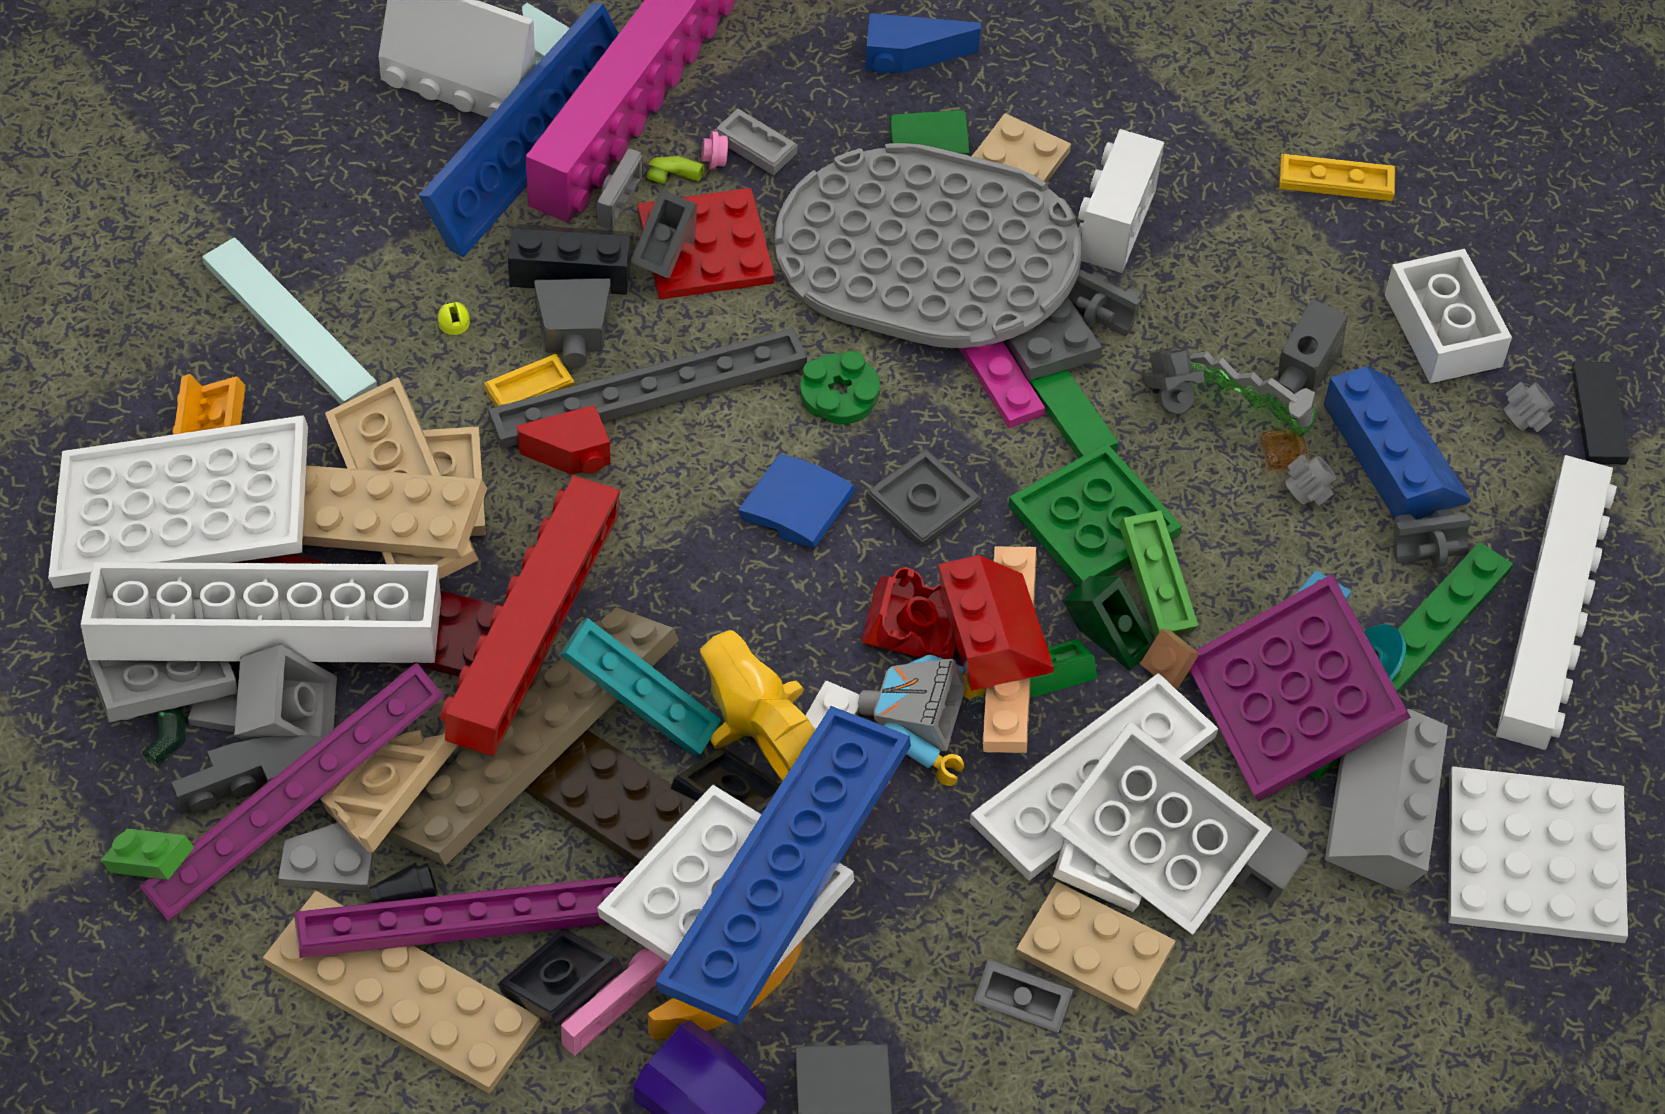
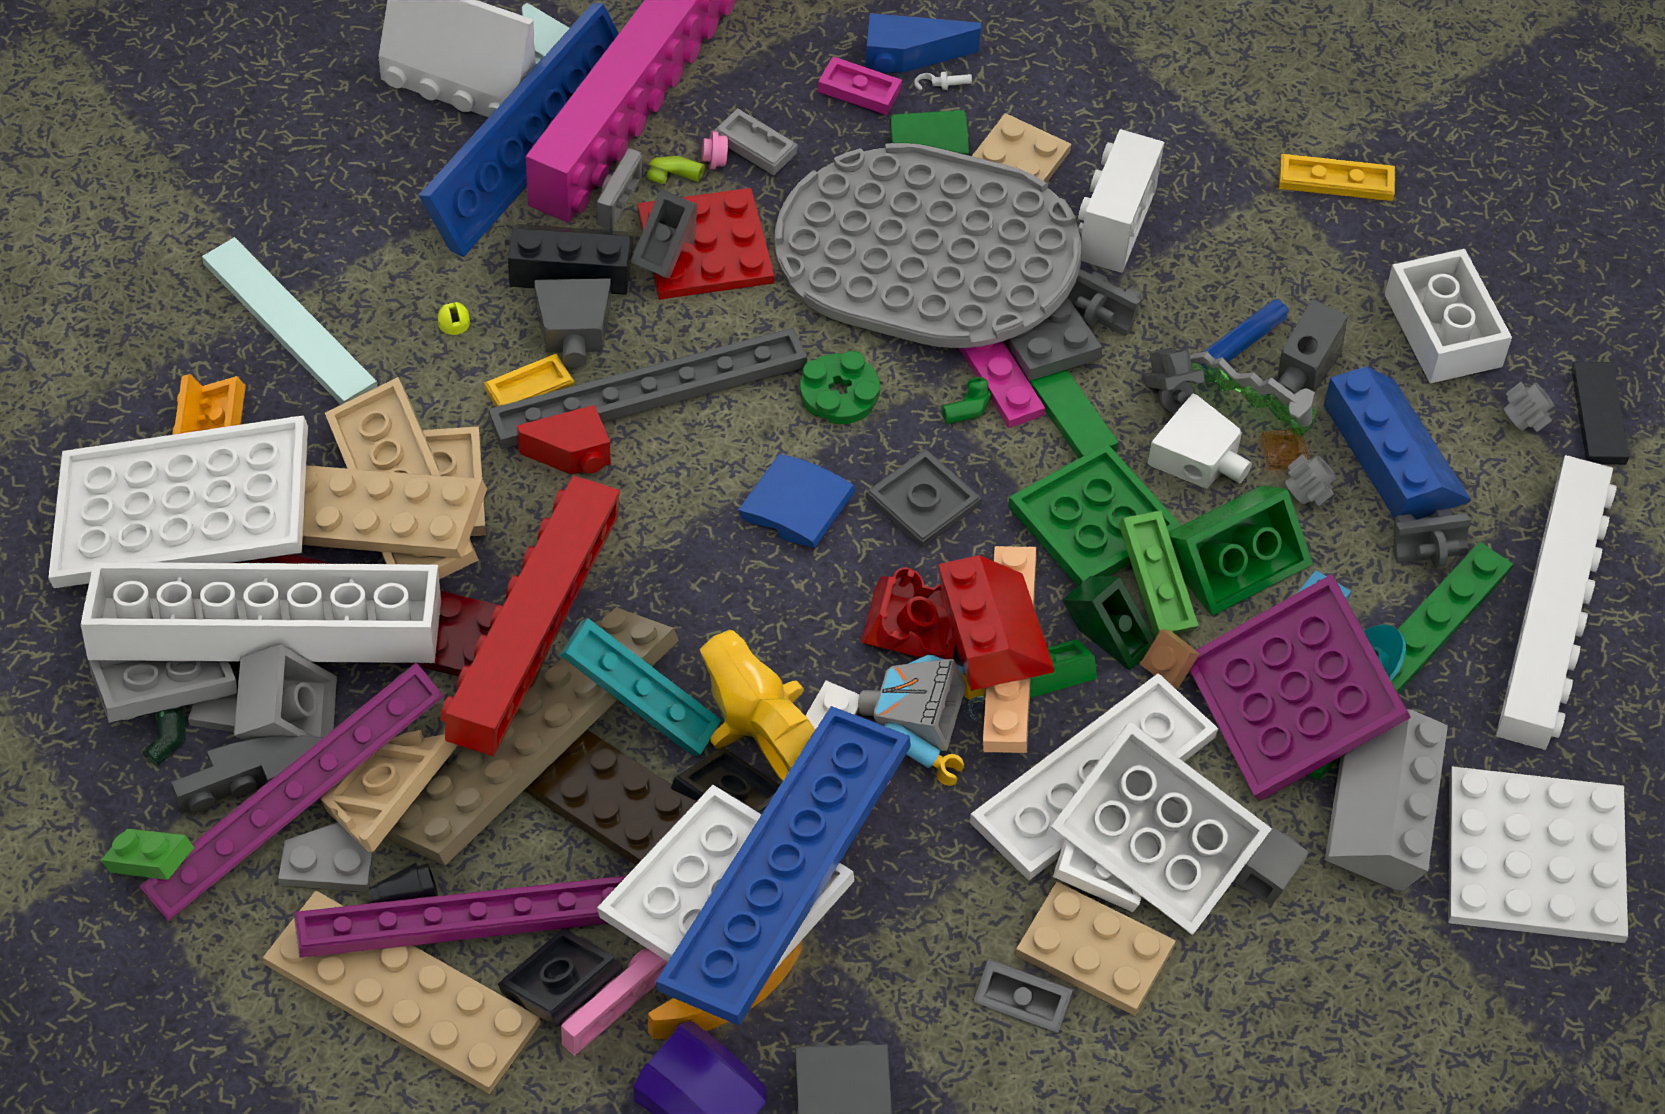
(859, 85): none -> dark pink plate
(944, 80): none -> white hand
(972, 405): none -> green arm
(1199, 445): none -> white torso
(1241, 548): none -> green slope
(1249, 331): none -> blue axle

